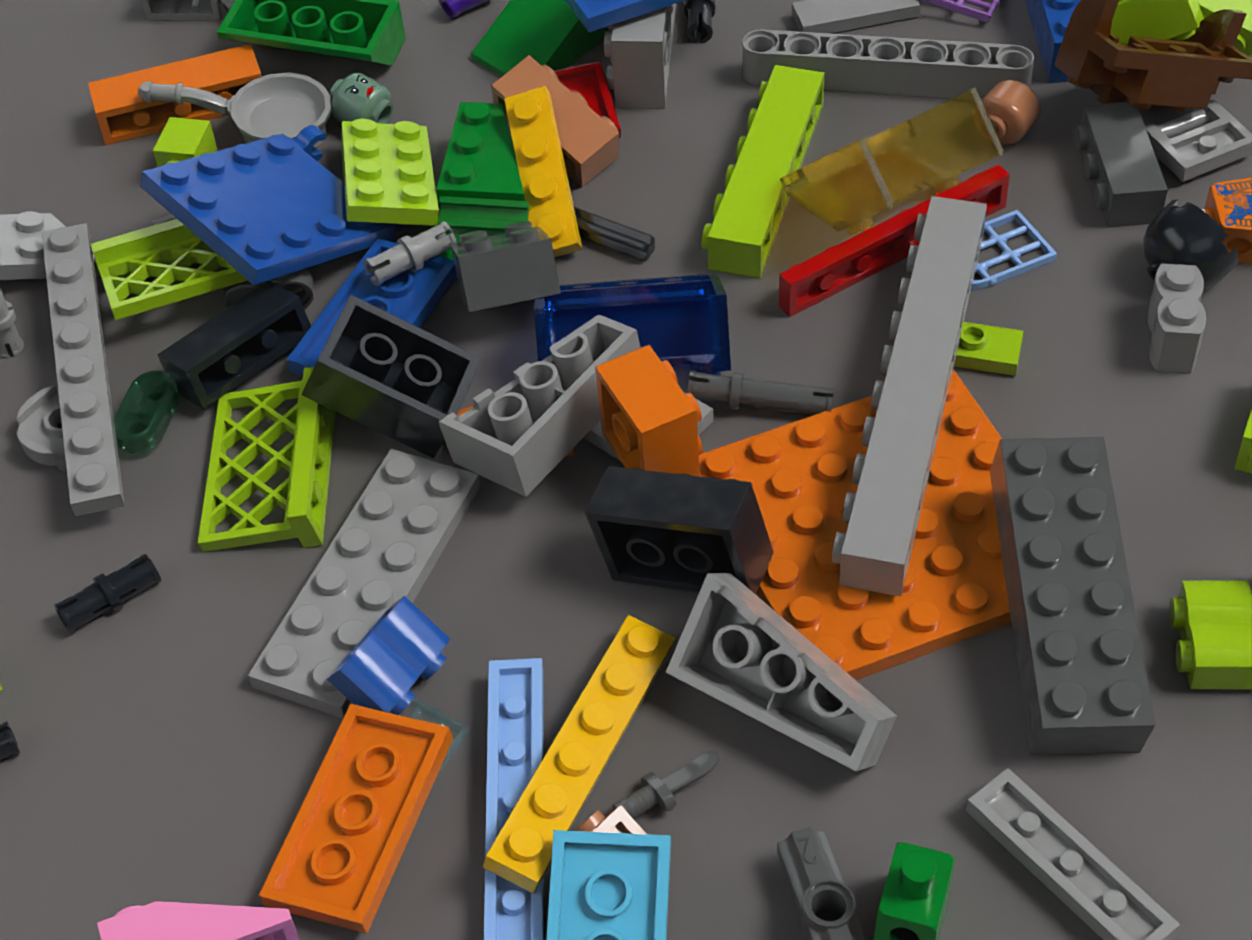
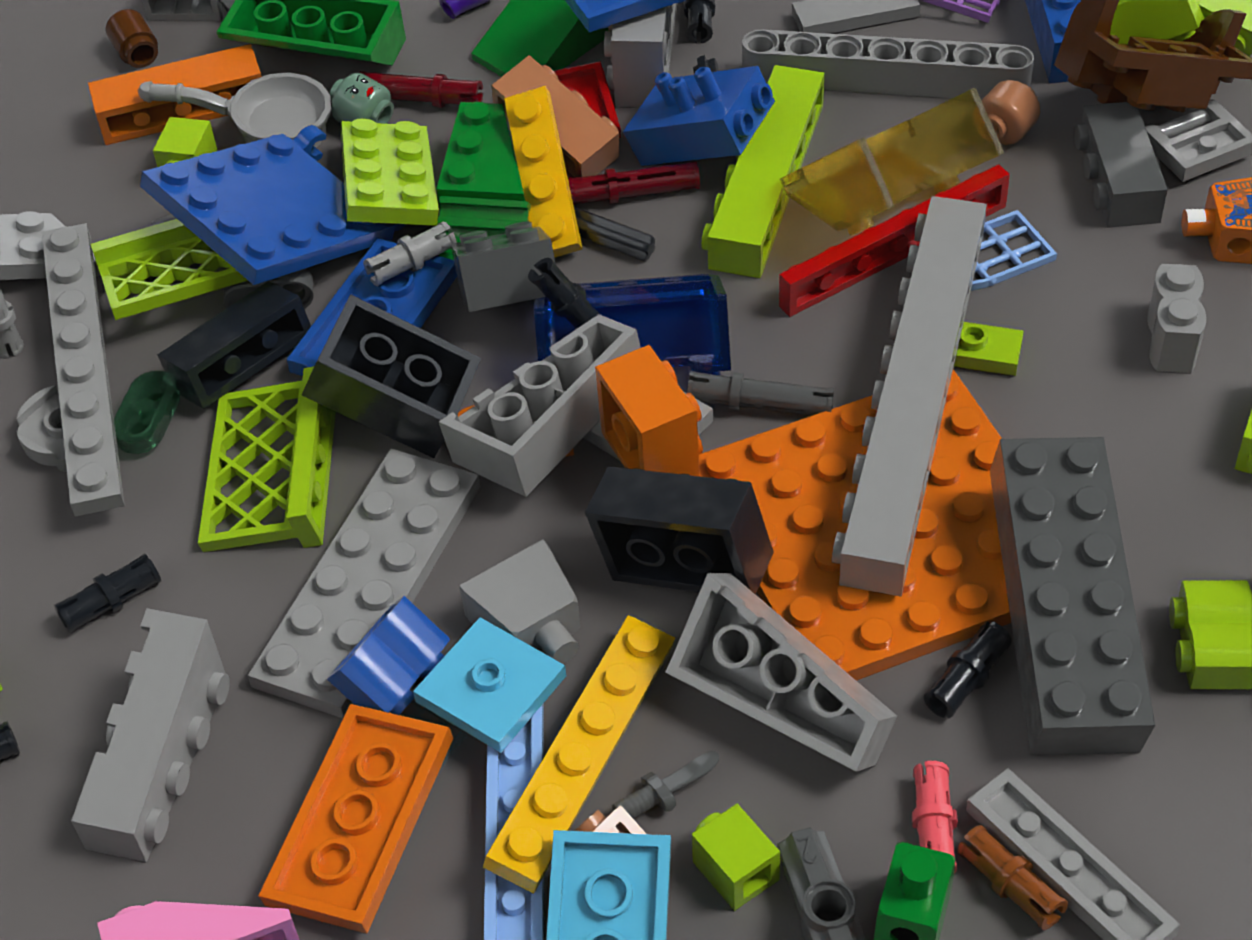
(132, 38): none -> reddish brown brick
(152, 737): none -> light grey wedge
(427, 89): none -> dark red pin
(490, 684): none -> medium azure plate
(528, 600): none -> light grey torso
(566, 297): none -> black pin
(634, 183): none -> dark red pin
(699, 114): none -> blue piece
(735, 856): none -> lime brick
(933, 809): none -> coral pin
(967, 669): none -> black pin
(1012, 877): none -> dark orange pin
(1188, 238): black cylinder -> none

